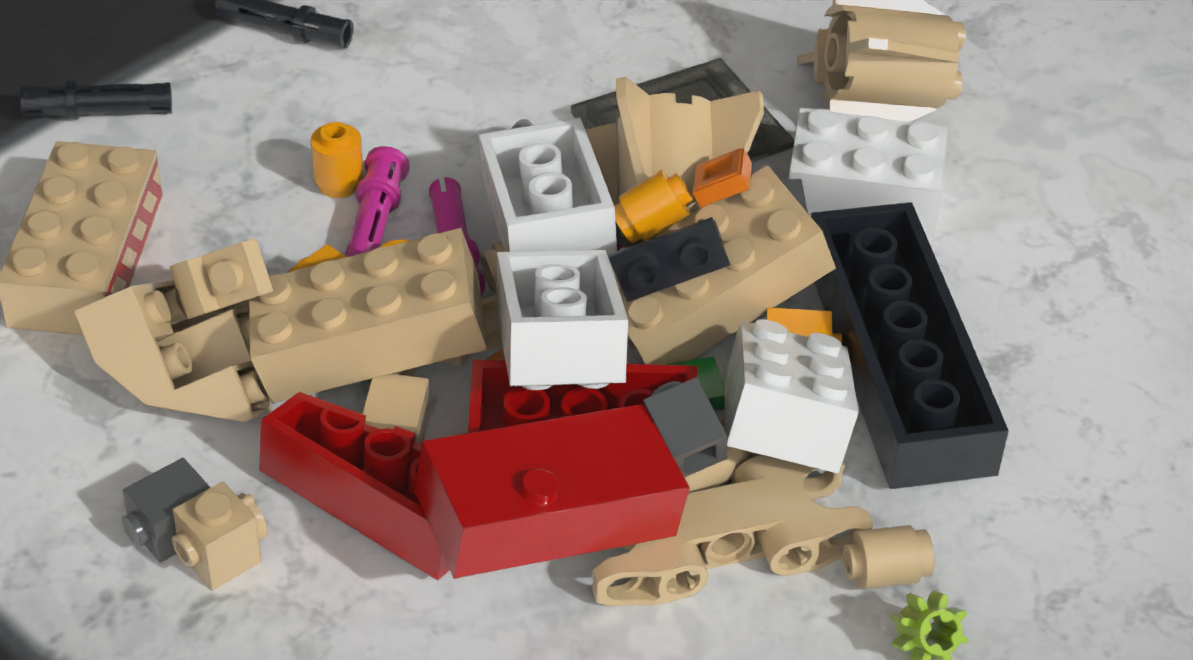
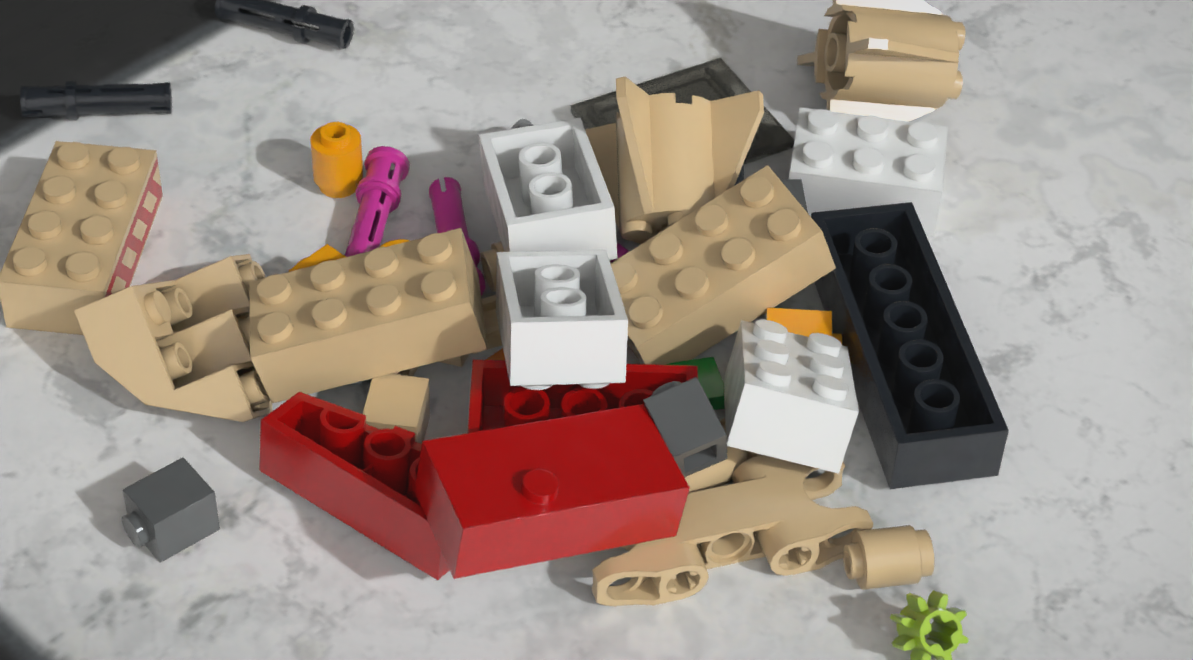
(219, 534): tan brick -> none
(221, 278): tan brick -> none
(652, 206): light orange brick -> none
(669, 259): black hinge -> none
(722, 177): orange tile -> none

